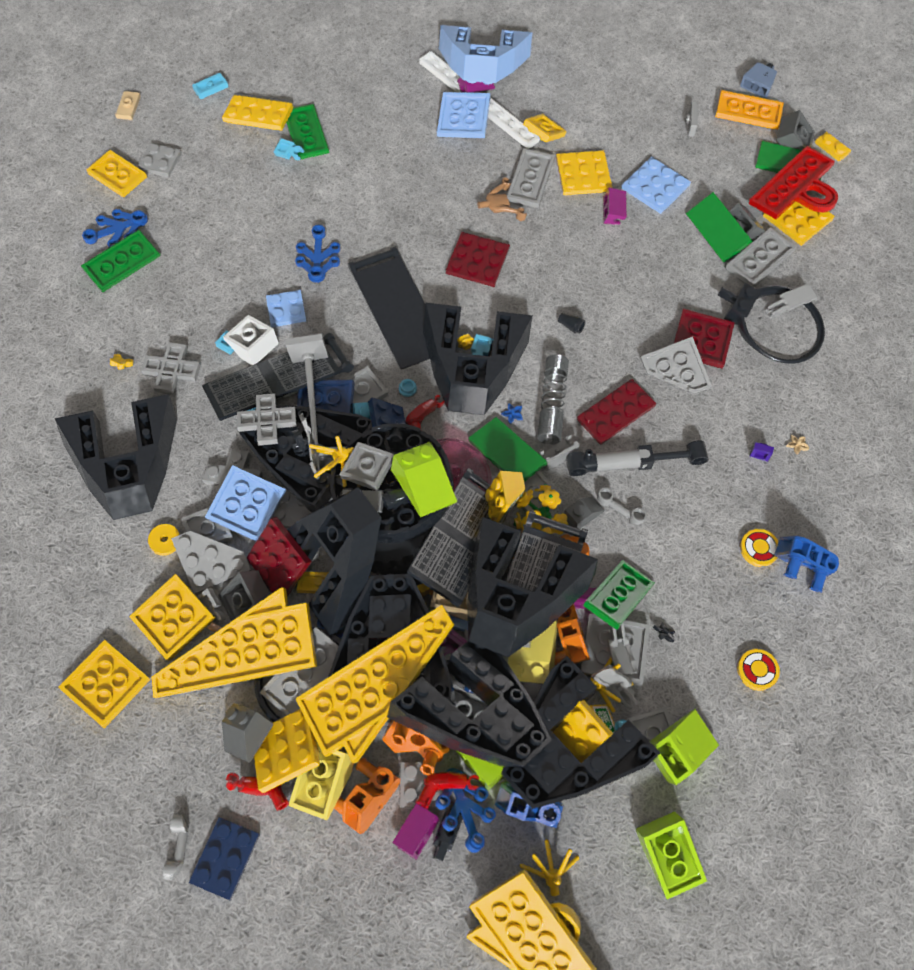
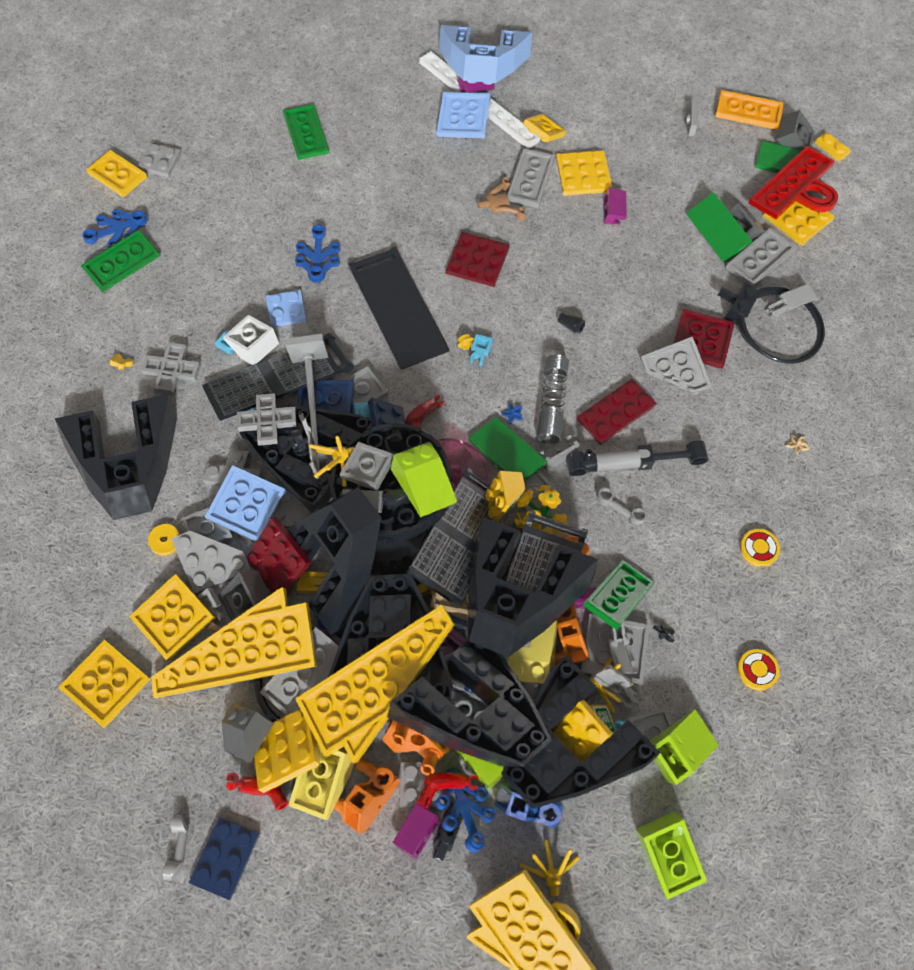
(128, 105): tan plate -> none
(210, 86): medium azure plate -> none
(257, 112): yellow plate -> none
(287, 149): medium azure plate -> none
(407, 387): medium azure plate -> none
(468, 380): black piece -> none
(583, 512): dark grey slope -> none
(656, 185): light blue plate -> none
(759, 79): sand blue torso -> none
(761, 451): dark purple plate -> none
(804, 552): blue piece -> none

